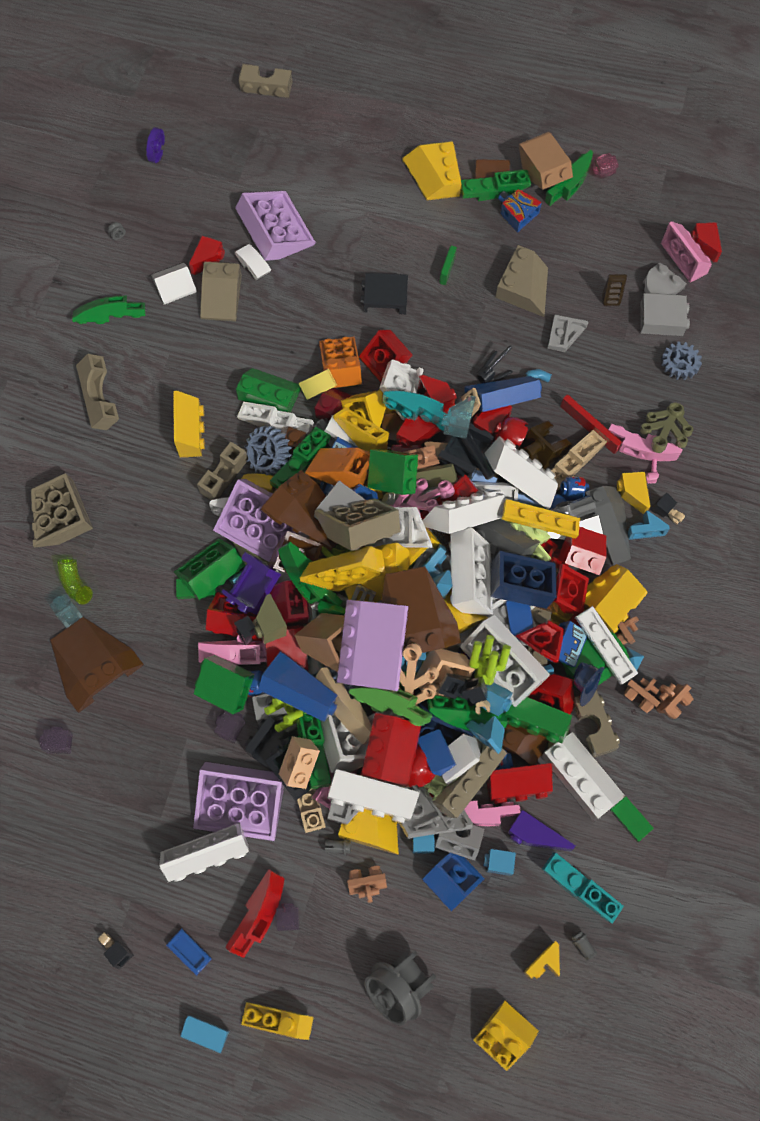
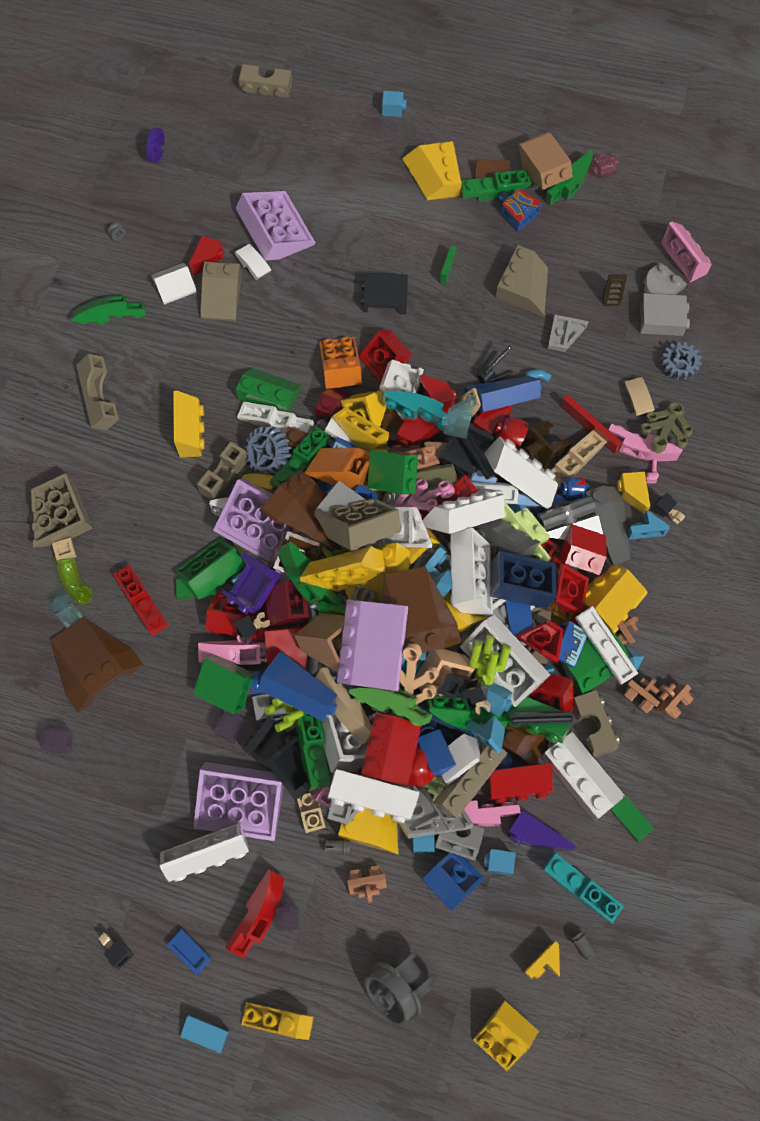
(64, 549): none -> tan plate
(140, 600): none -> red slope
(269, 622): olive slope -> none
(299, 762): light nougat brick -> none
(317, 384): light yellow slope -> none
(393, 103): none -> dark azure brick
(535, 718): none -> black axle
(541, 518): yellow plate -> none
(587, 680): dark blue piece -> none
(639, 396): none -> tan slope
(708, 239): red slope -> none

